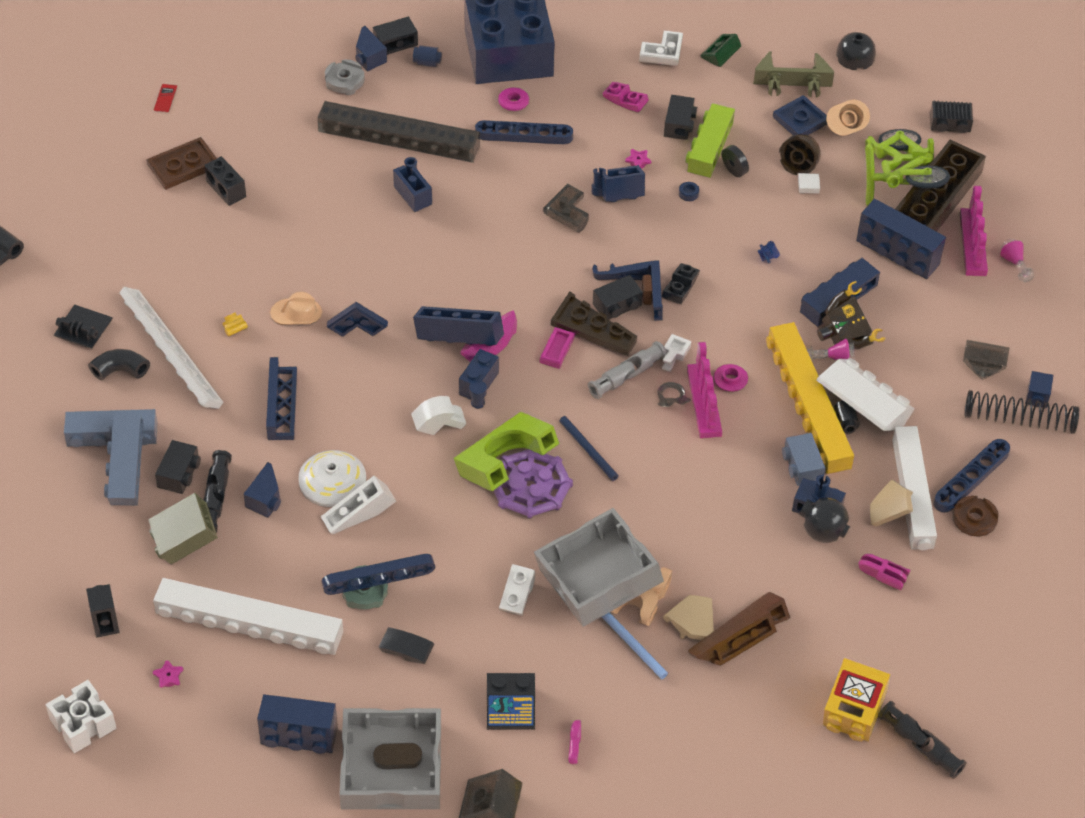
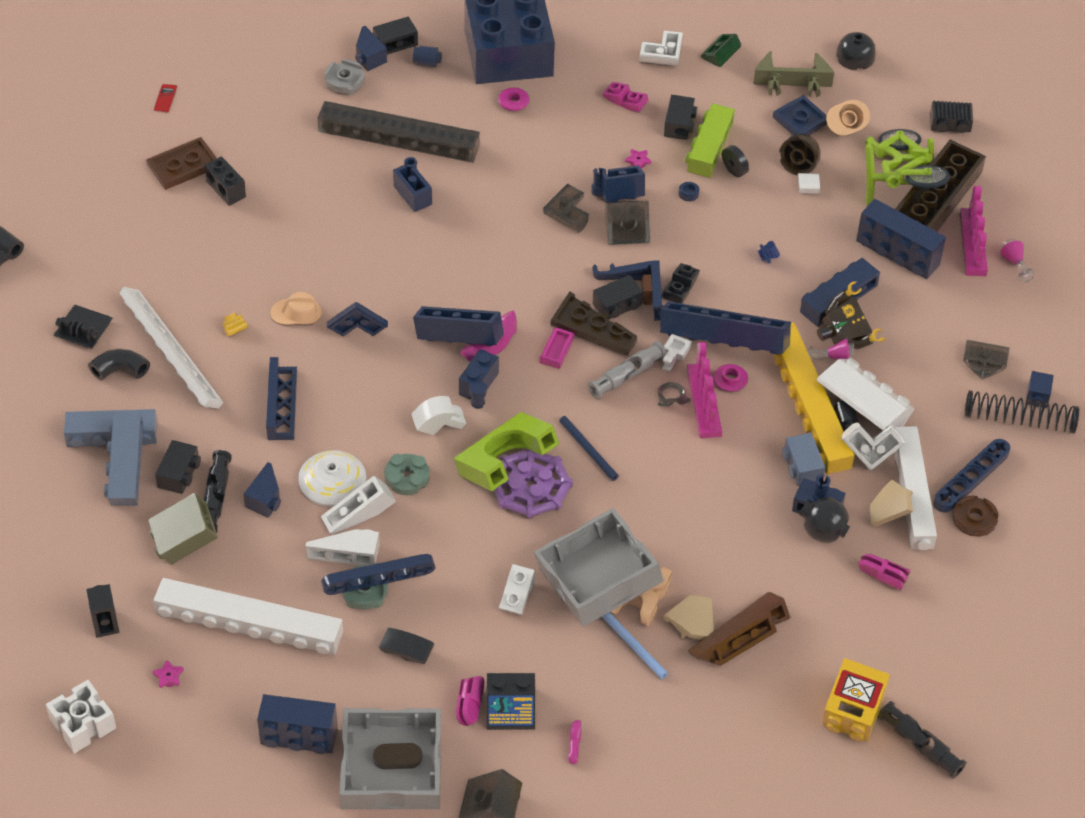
(349, 547): none -> white slope
(407, 463): none -> sand green plate
(469, 700): none -> dark pink arm
(533, 129): dark blue beam -> none
(627, 222): none -> clear smoke slope
(725, 327): none -> dark blue brick
(873, 450): none -> white brick

